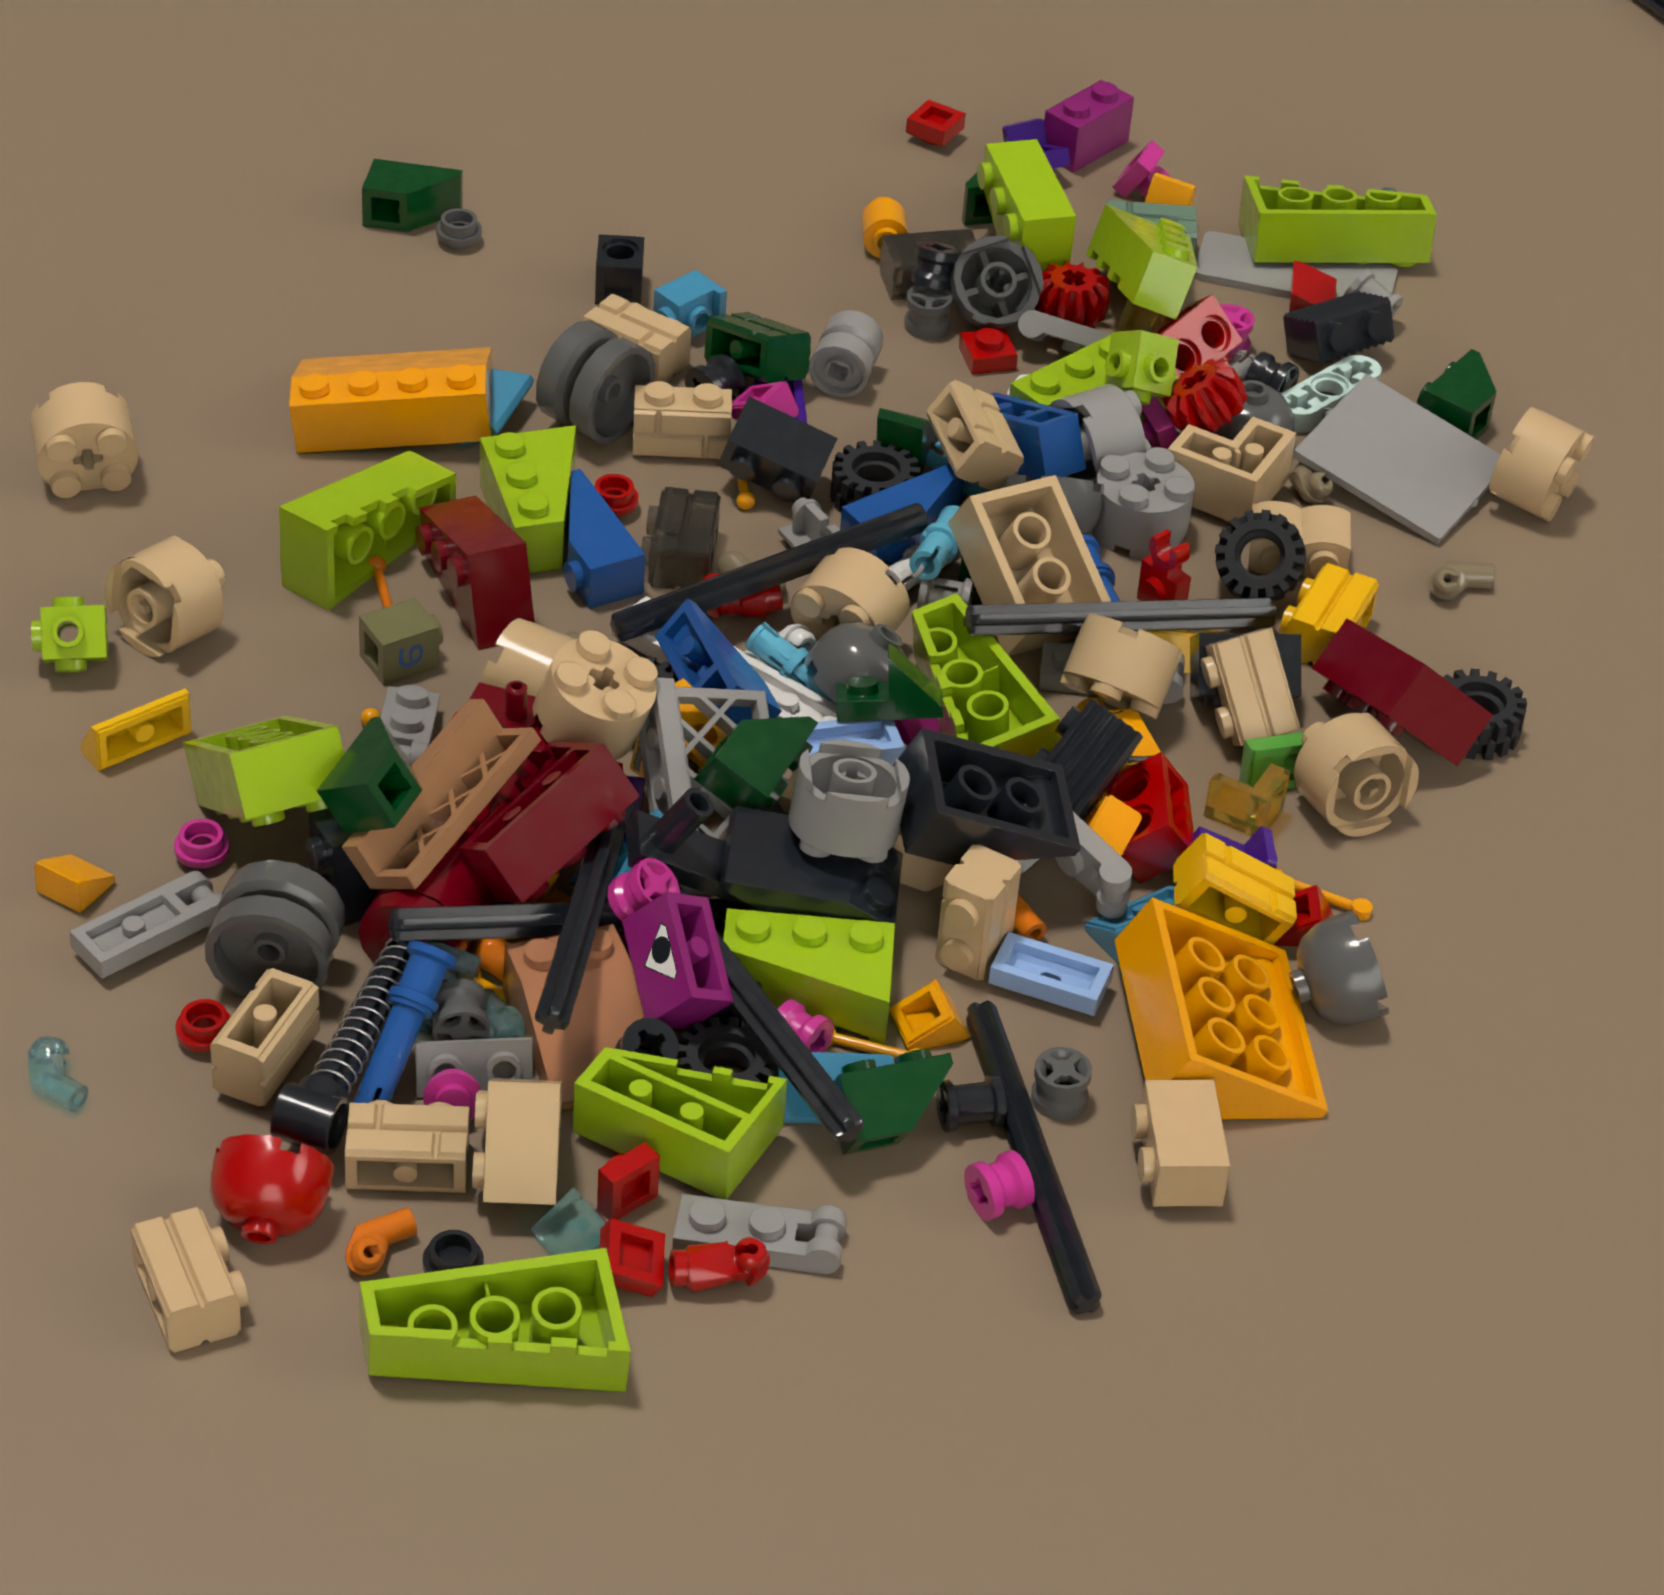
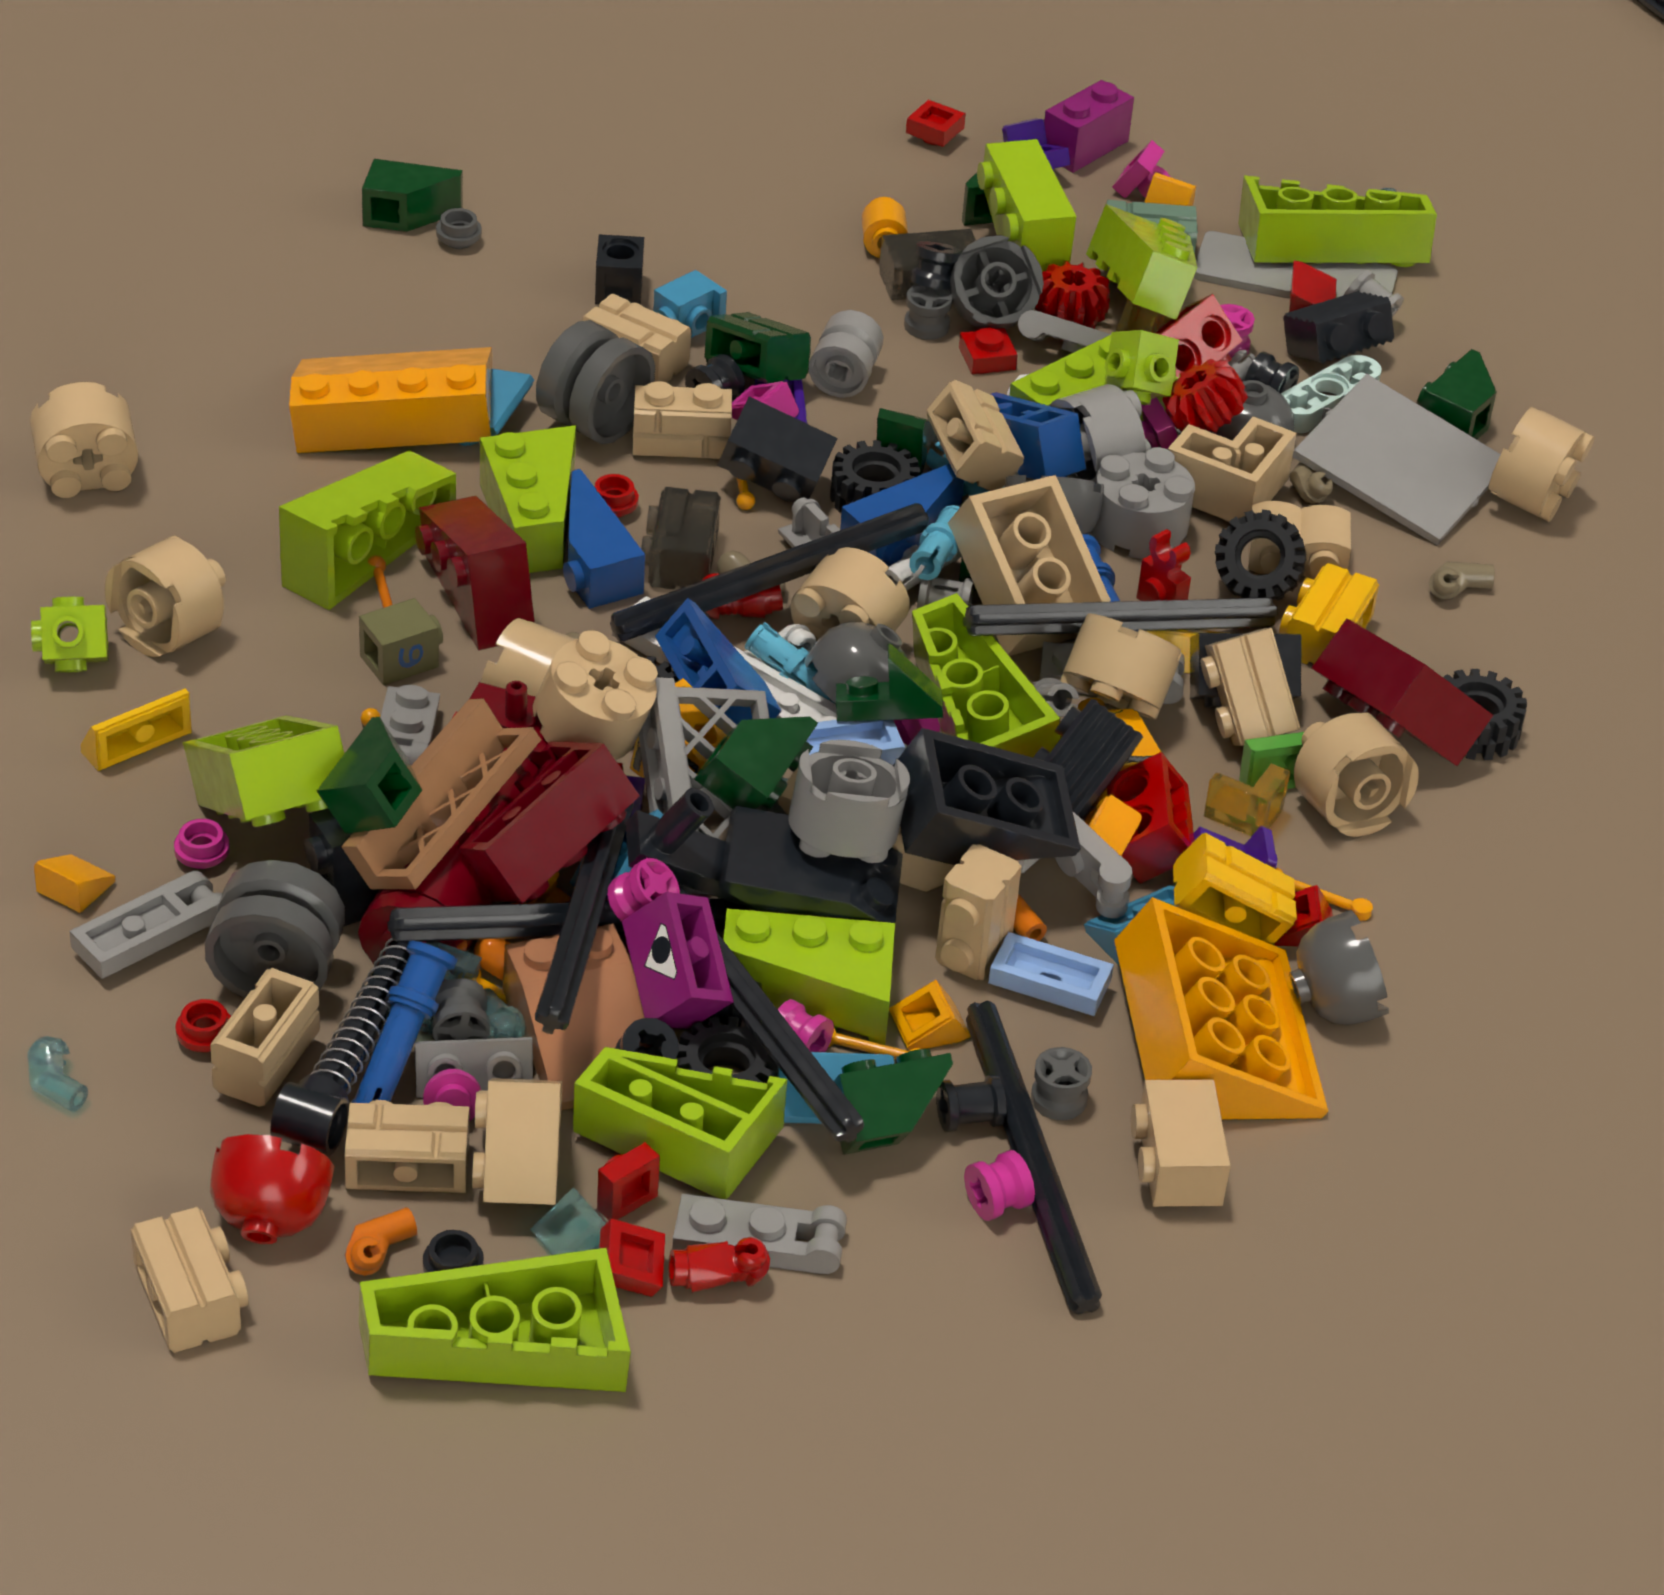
(1057, 694): none -> light grey axle

